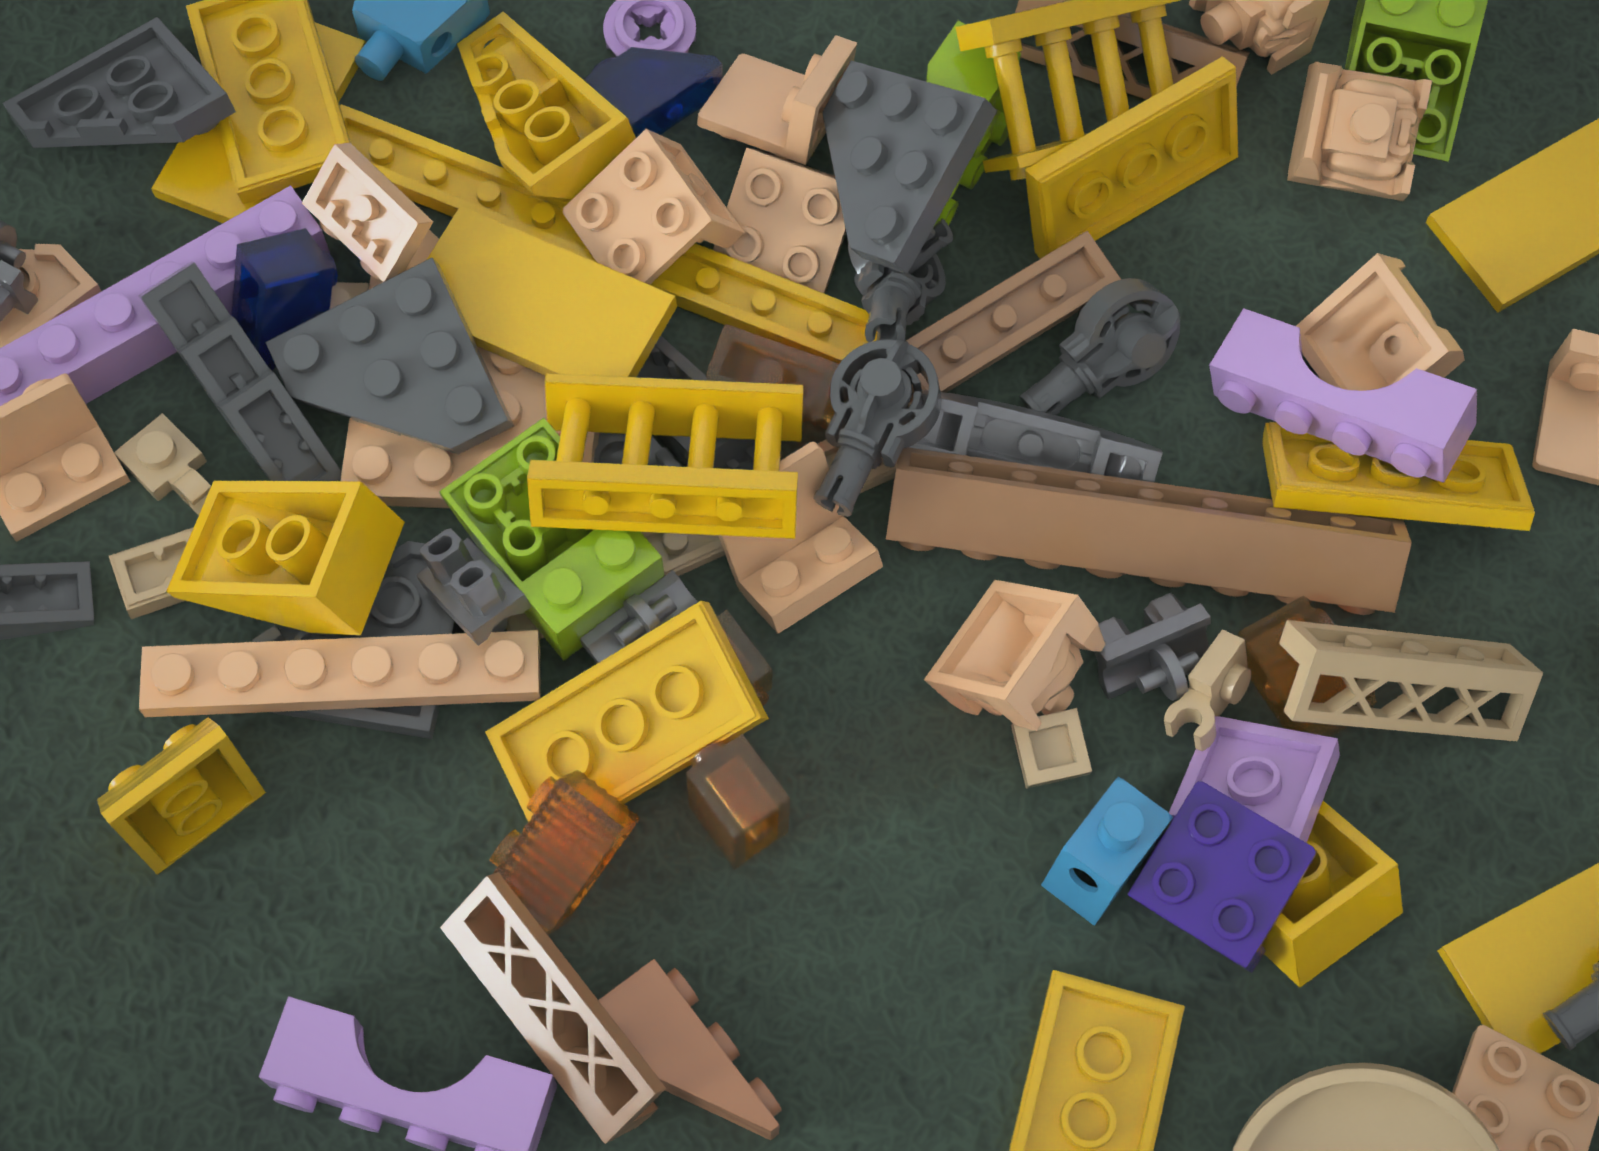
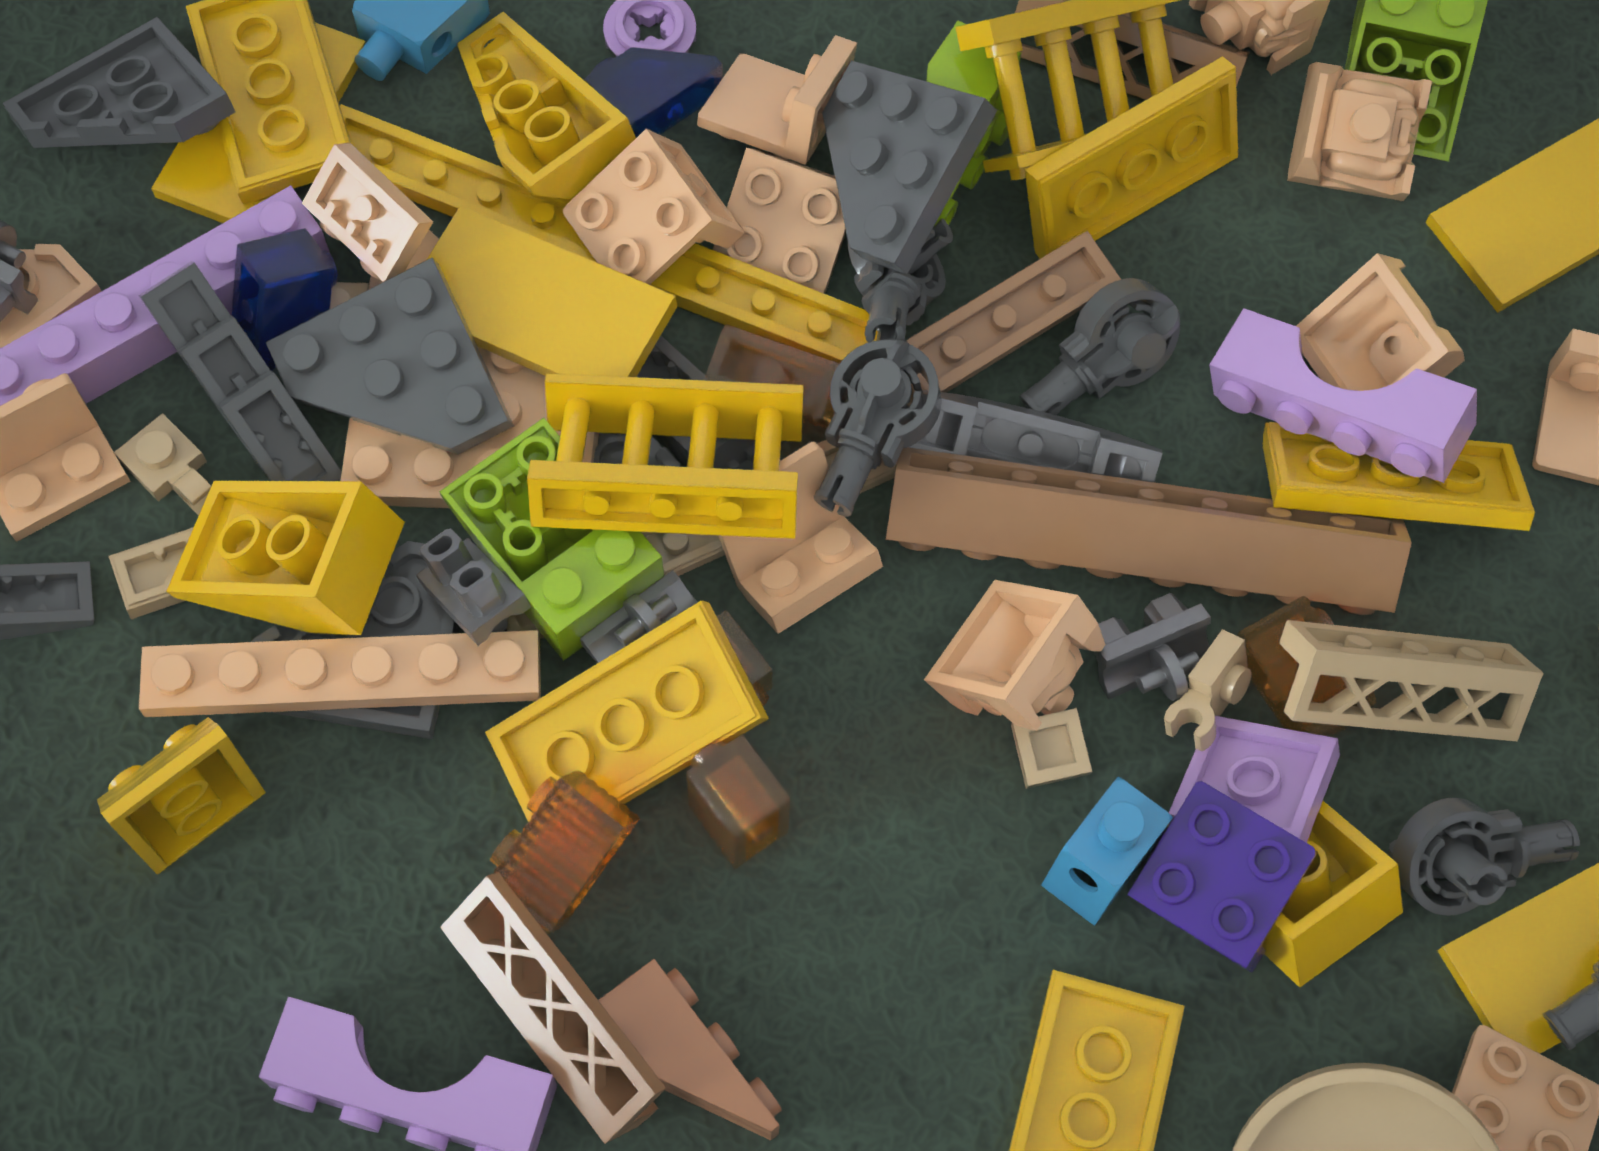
(1473, 852): none -> dark grey pin

